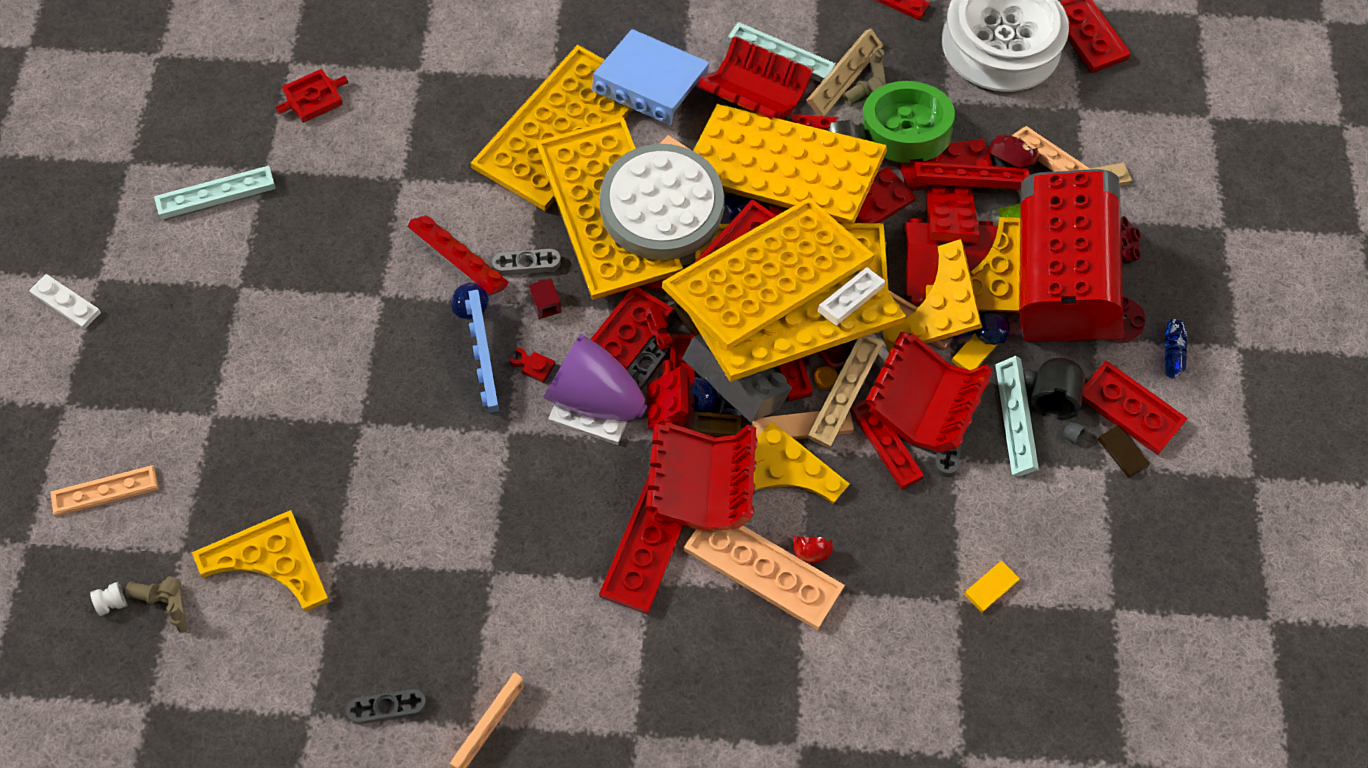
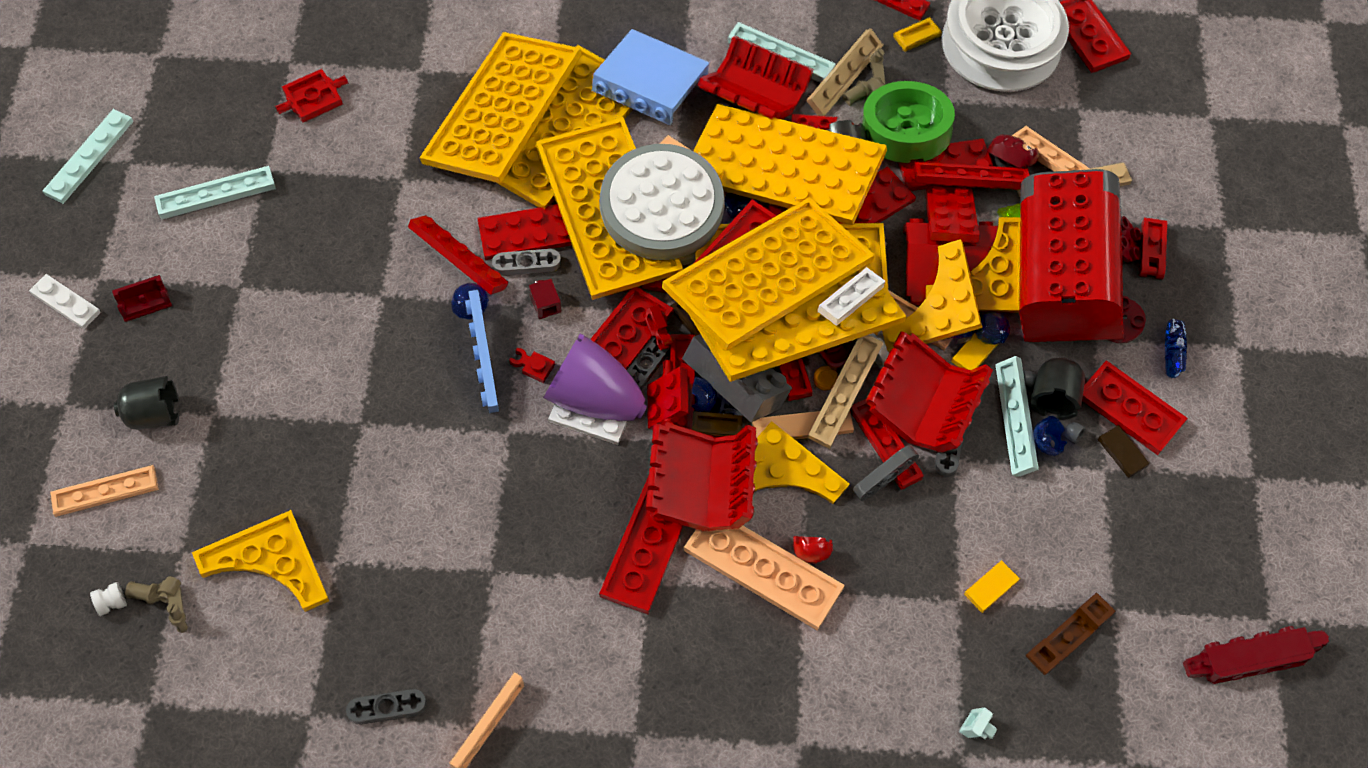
(87, 156): none -> light aqua plate
(142, 298): none -> dark red hinge
(148, 404): none -> pearl dark grey cylinder
(501, 107): none -> yellow plate
(523, 231): none -> red plate
(886, 472): none -> dark grey beam
(917, 34): none -> yellow tile
(977, 724): none -> light aqua tile
(1048, 430): none -> clear blue hair
(1070, 634): none -> reddish brown slope
(1153, 248): none -> red plate
(1255, 655): none -> dark red hinge

